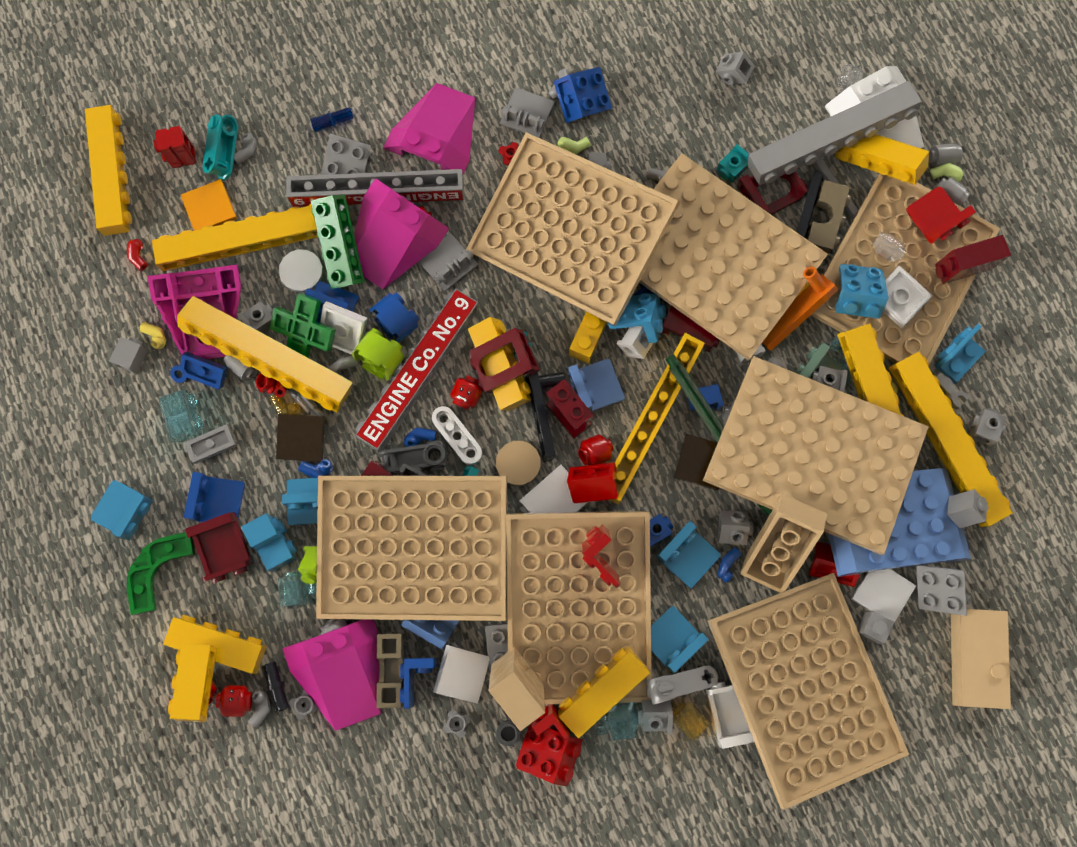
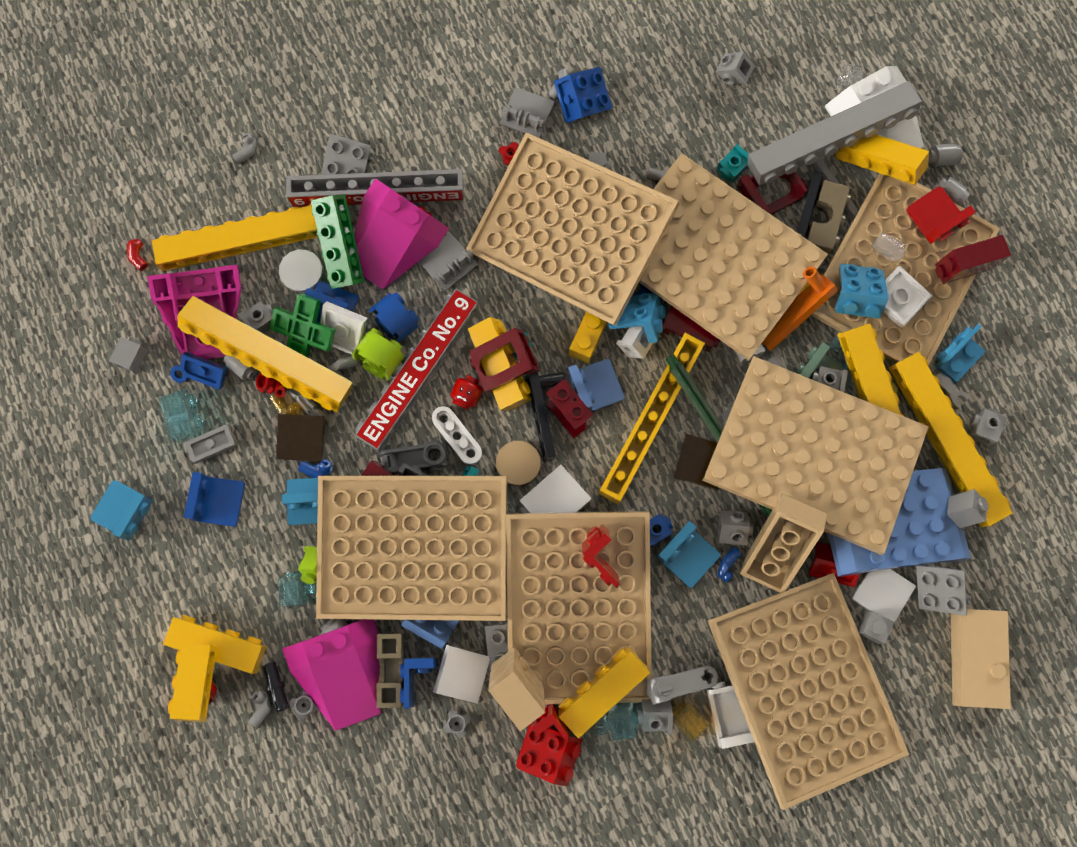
(107, 170): yellow brick -> none
(143, 570): green plate -> none
(156, 333): light yellow arm -> none
(174, 147): red brick -> none
(208, 205): light orange tile -> none
(220, 146): teal piece -> none
(221, 547): dark red panel -> none
(234, 701): red head -> none
(268, 538): dark azure brick -> none
(331, 119): clear blue axle -> none
(418, 435): blue arm -> none
(437, 129): dark pink wedge -> none
(508, 733): dark grey brick -> none
(573, 146): yellowish green arm -> none
(593, 483): red panel -> none
(595, 450): red head -> none
(675, 639): dark azure bracket -> none
(712, 396): blue brick -> none
(948, 170): yellowish green arm -> none

